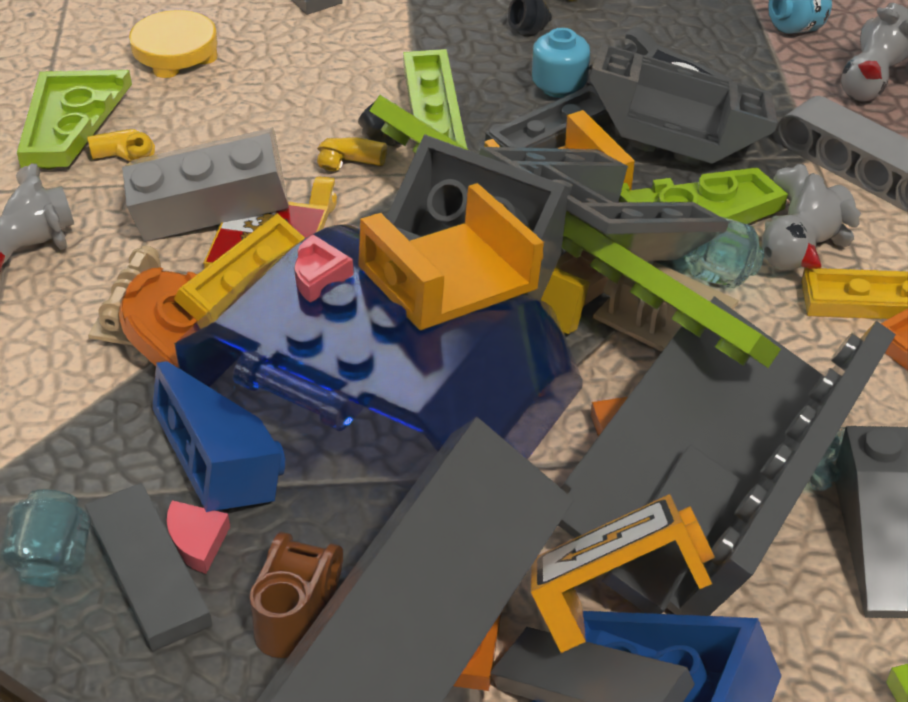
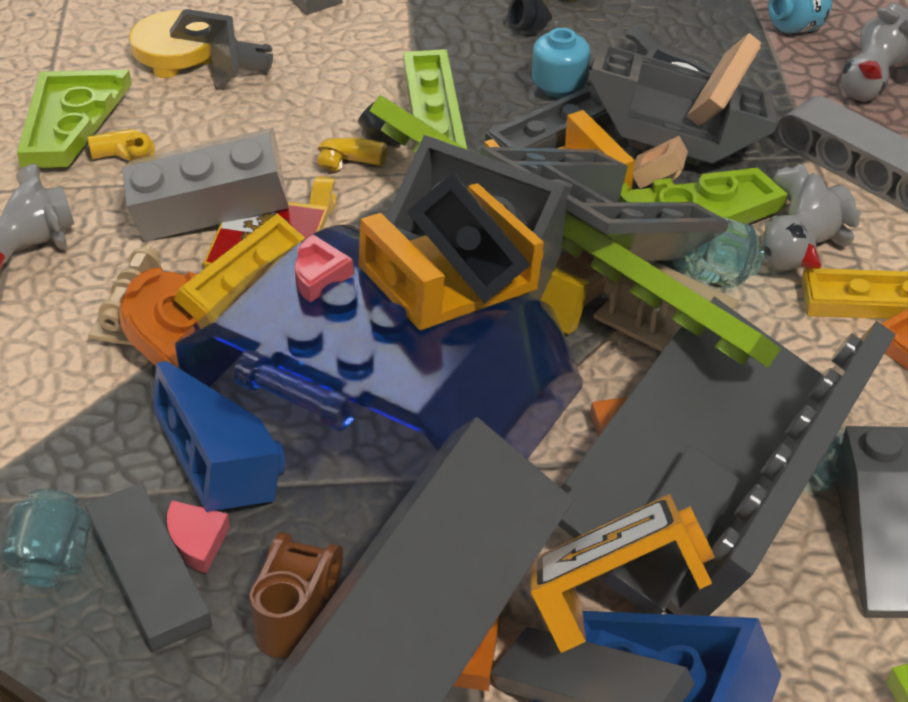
(225, 49): none -> dark grey bracket
(468, 237): none -> black slope
(660, 162): none -> light nougat plate
(724, 80): none -> light nougat tile

